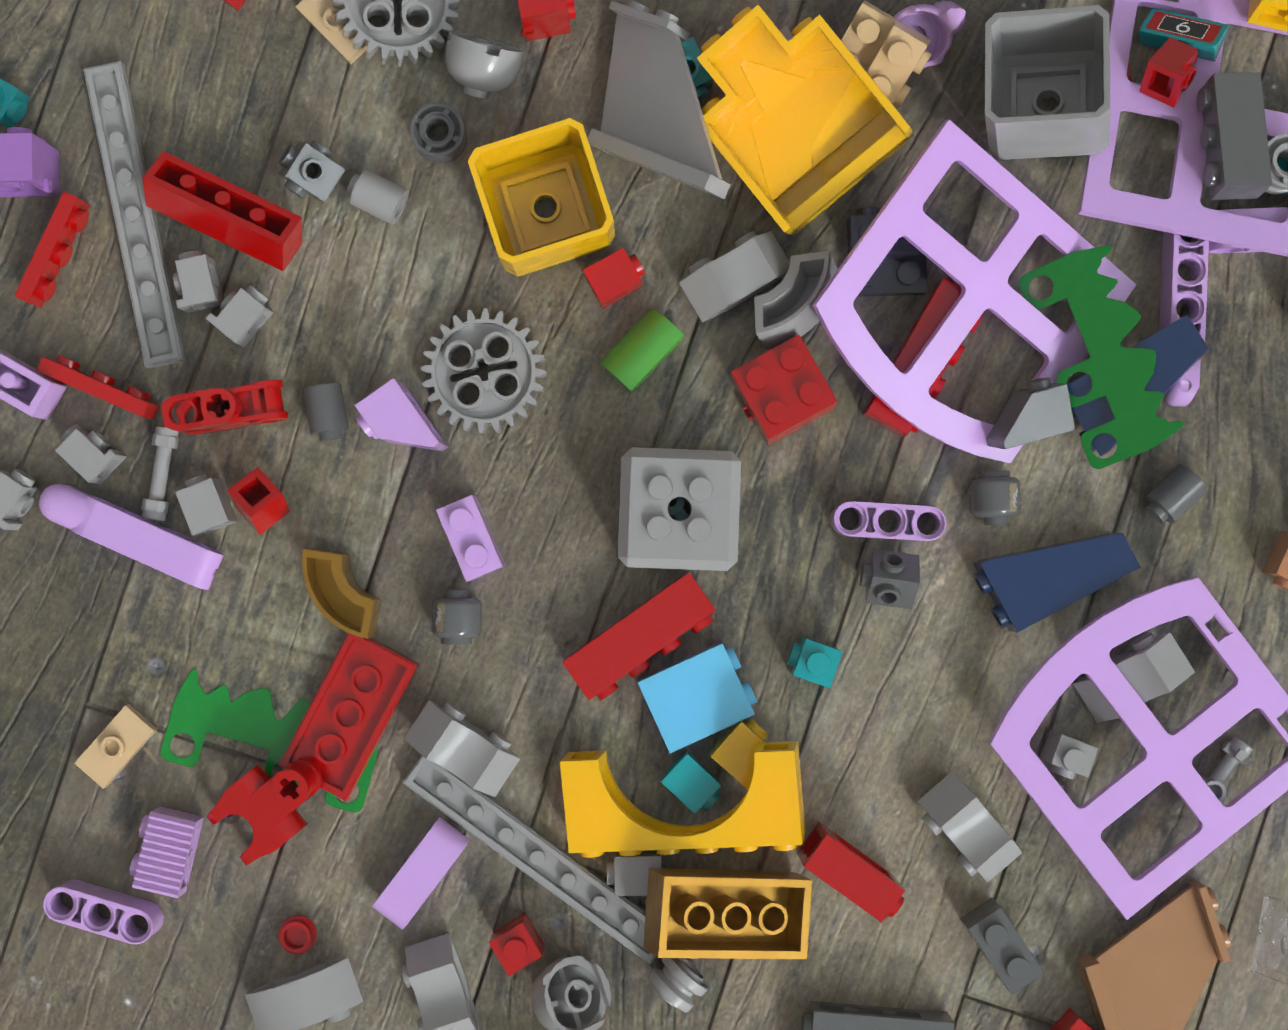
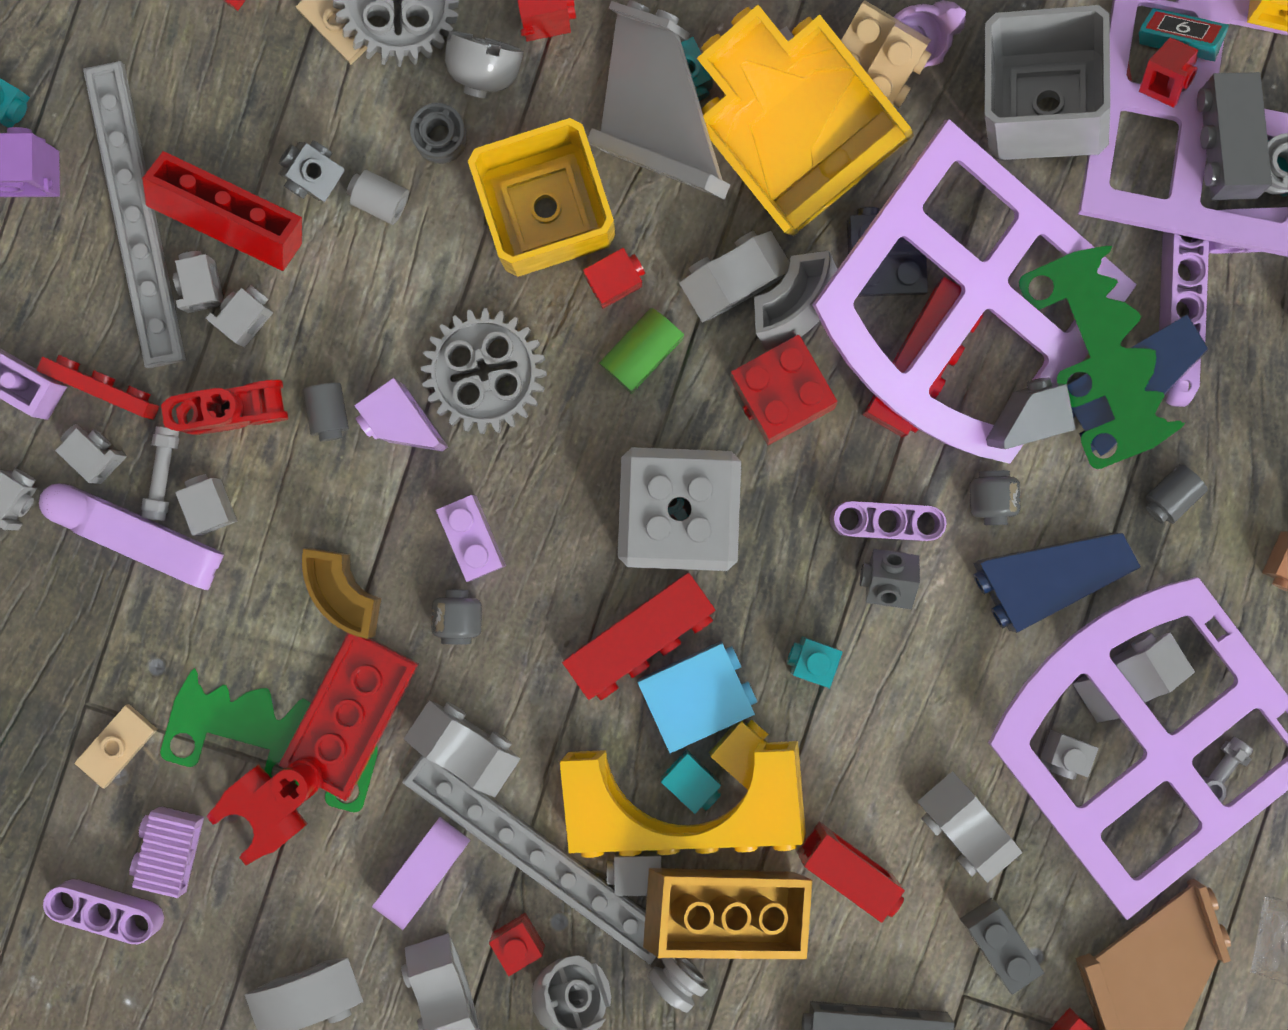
(53, 250): red plate -> none
(258, 500): red brick -> none
(297, 934): red plate -> none

